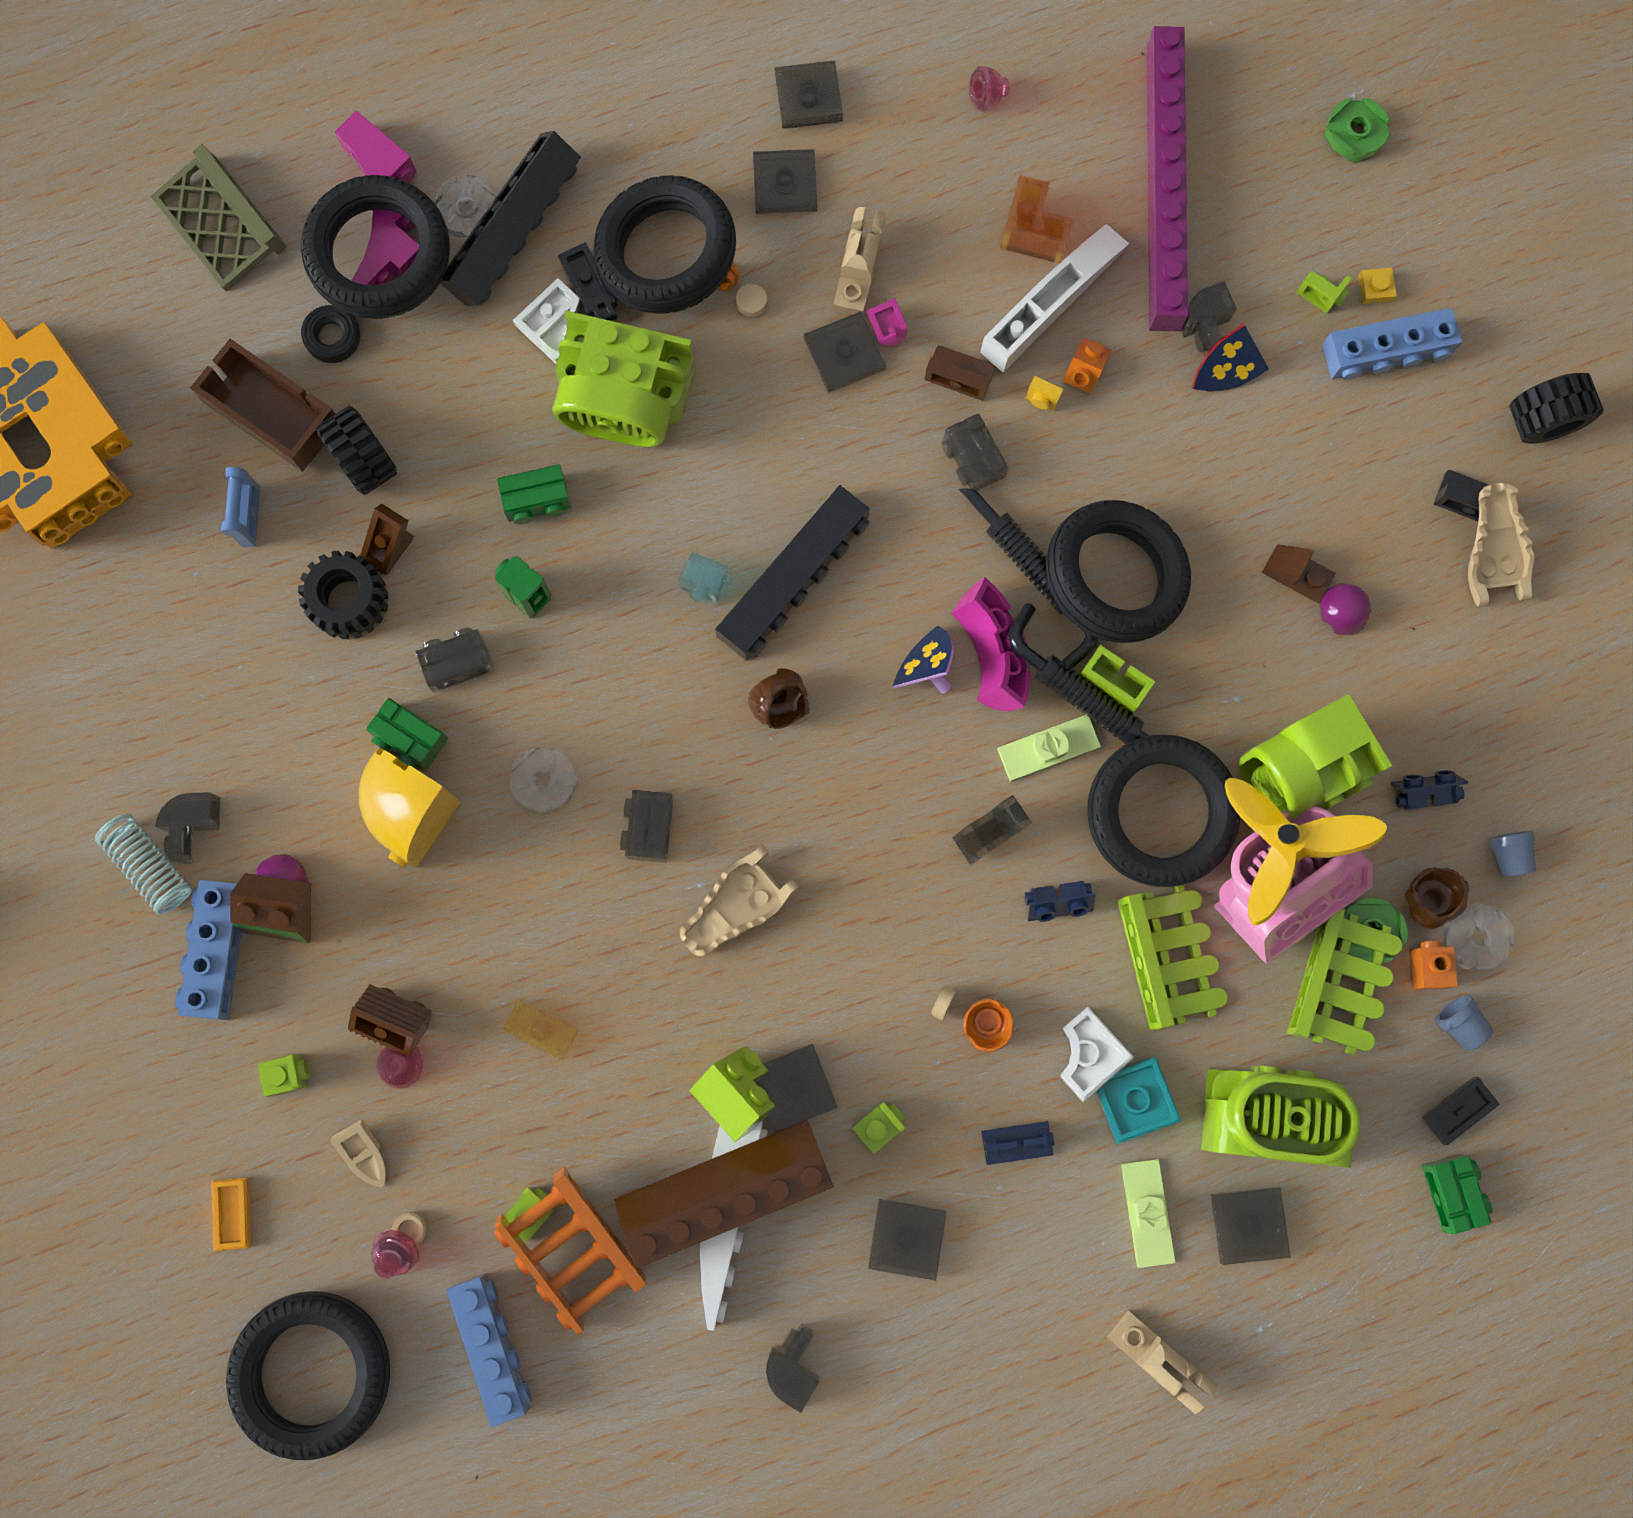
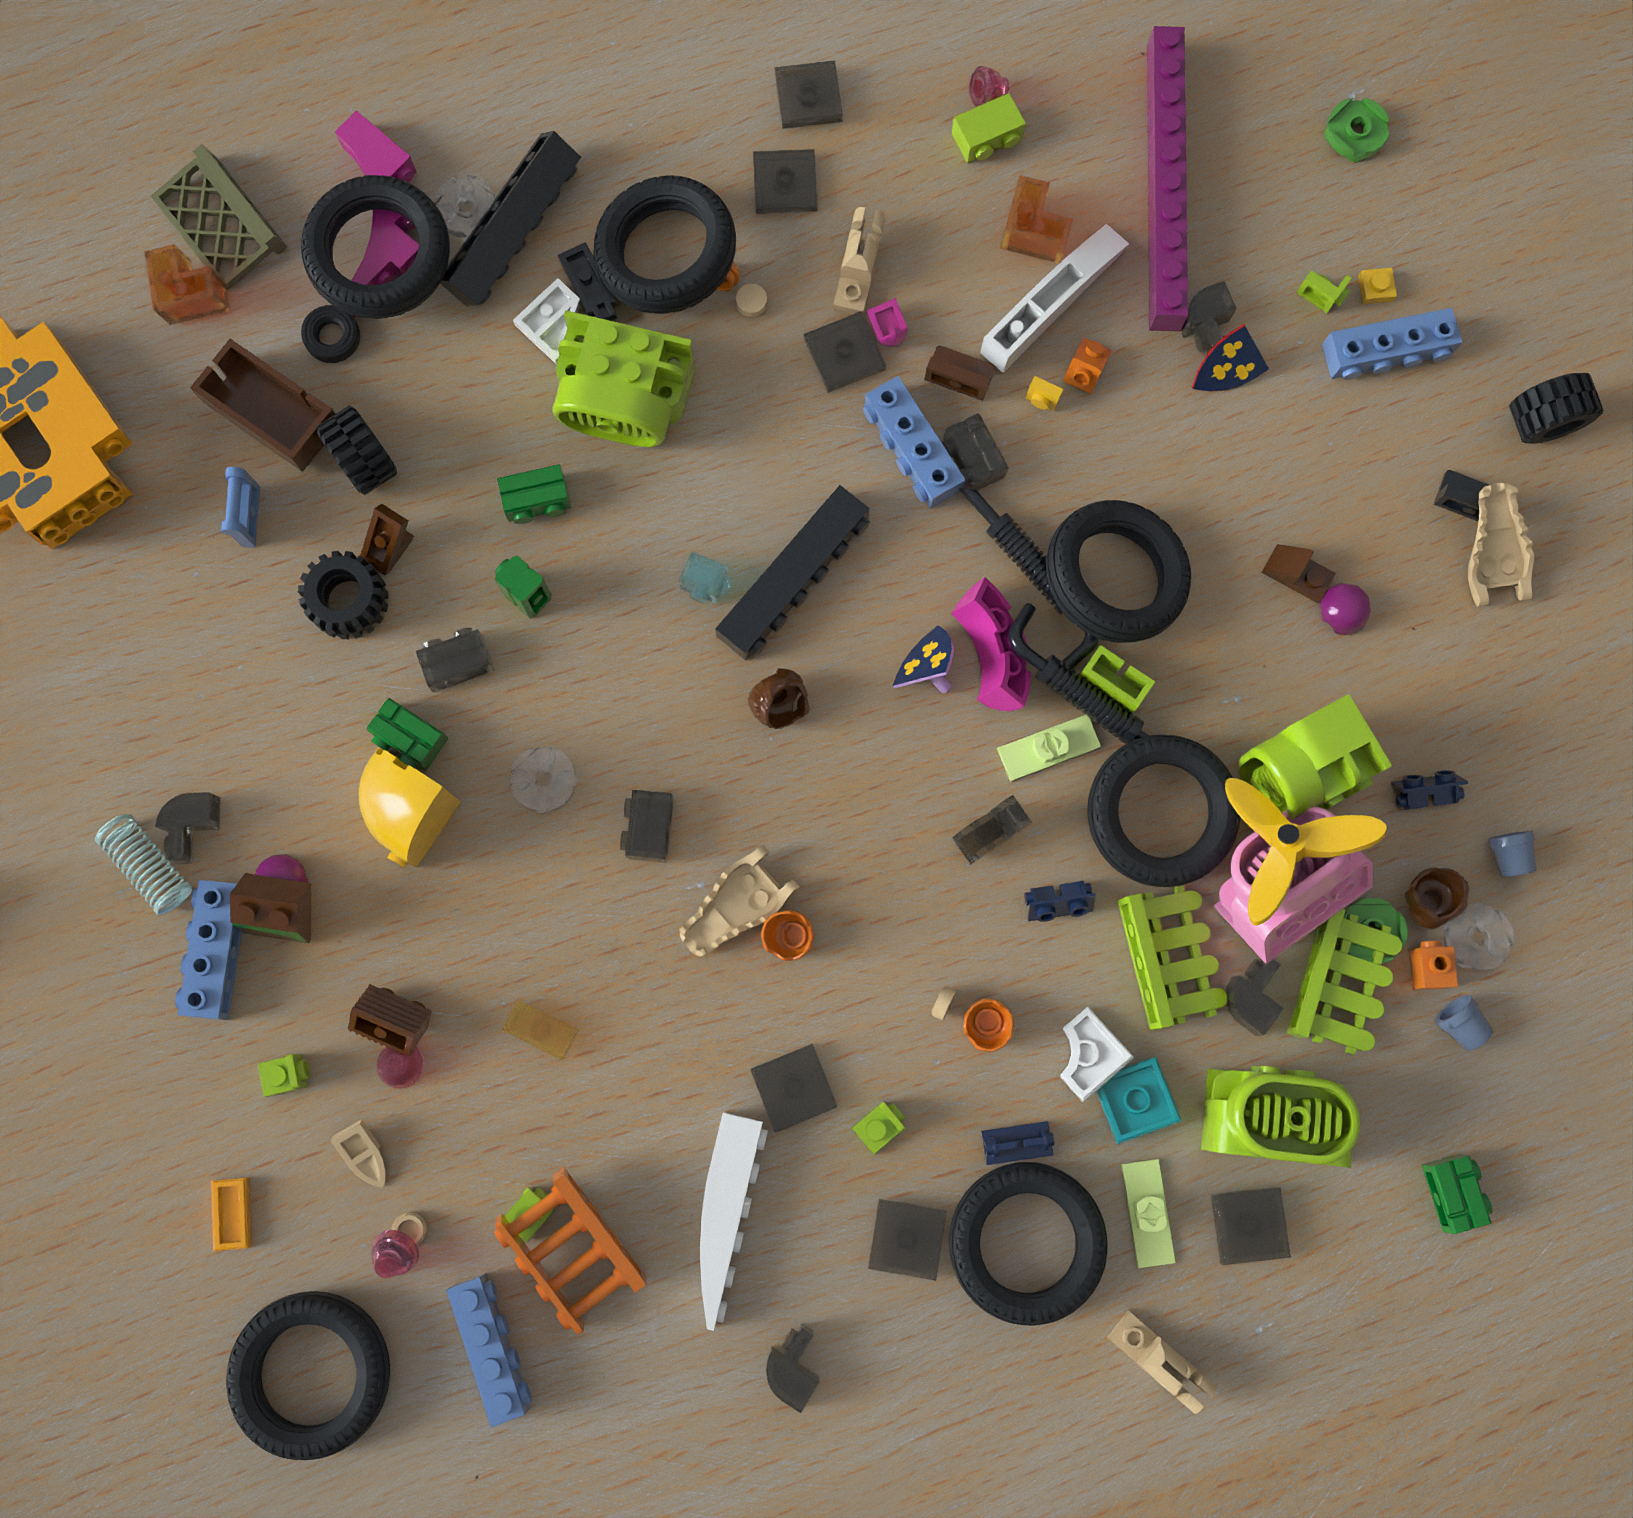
(180, 291): none -> clear orange brick
(722, 1194): reddish brown slope -> none
(731, 1093): lime brick -> none
(788, 935): none -> orange hair
(913, 442): none -> medium blue brick
(988, 127): none -> lime piece
(1089, 1254): none -> black tyre
(1248, 1002): none -> clear smoke brick
(1460, 1110): black plate -> none

